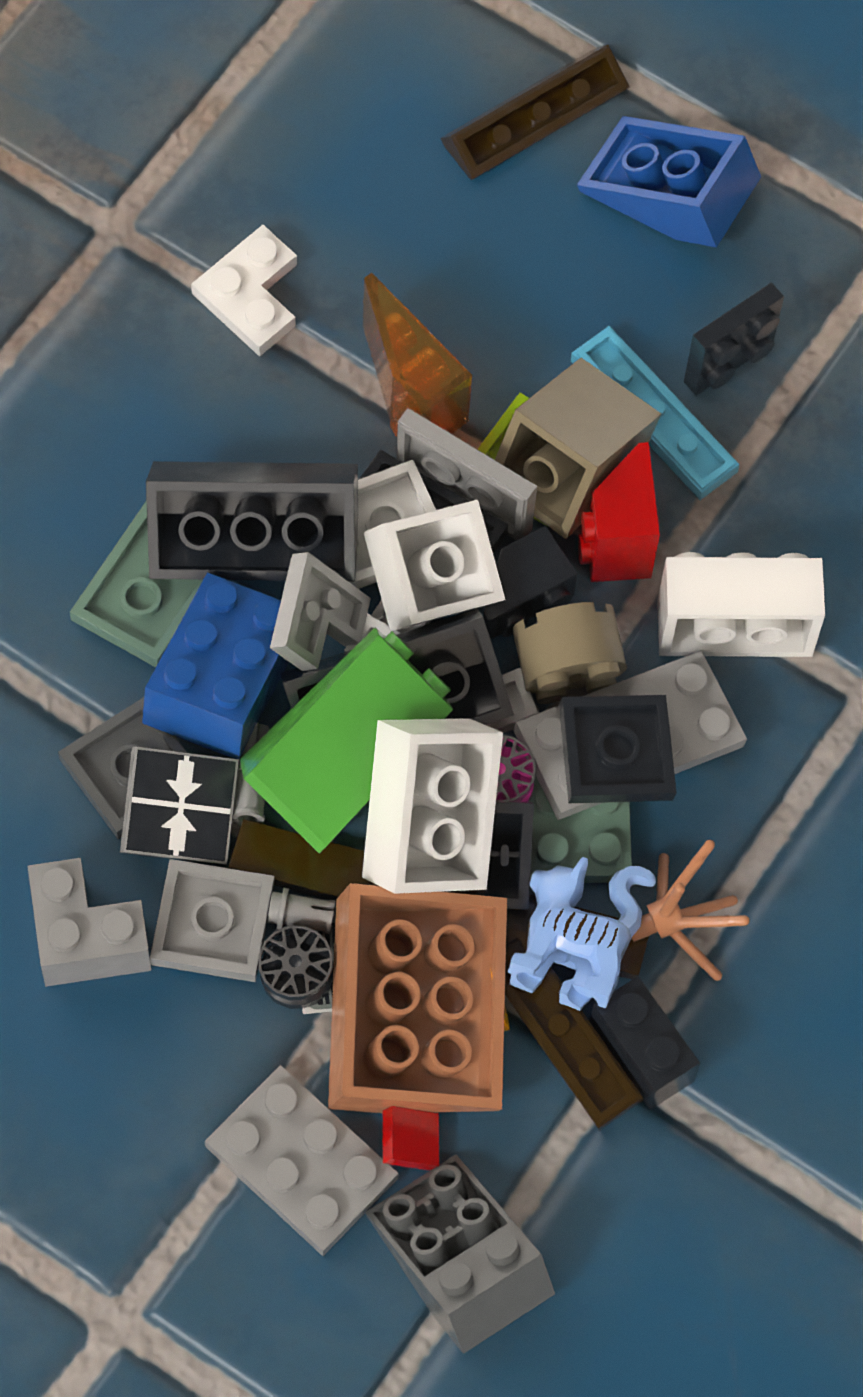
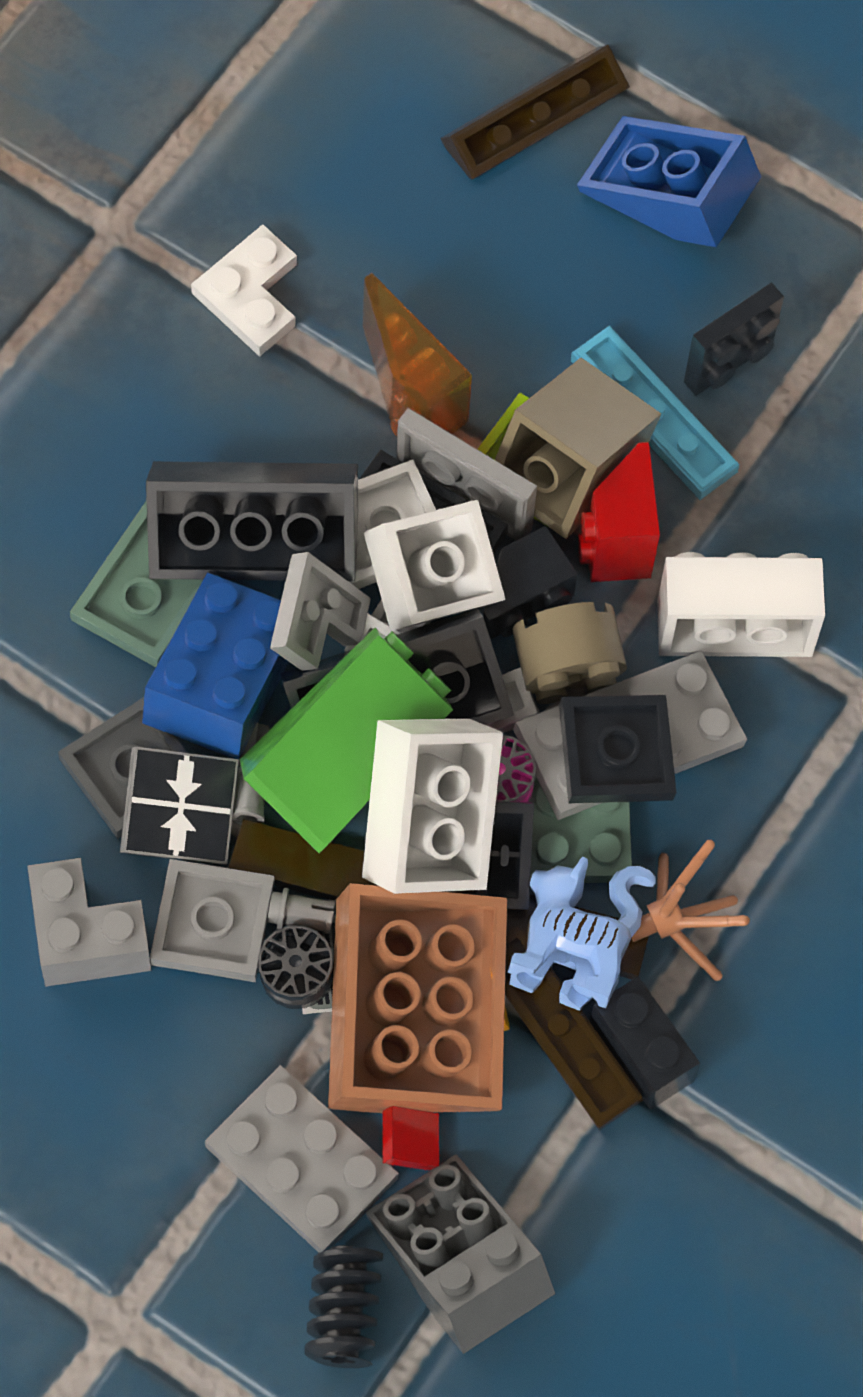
(341, 1306): none -> black piece

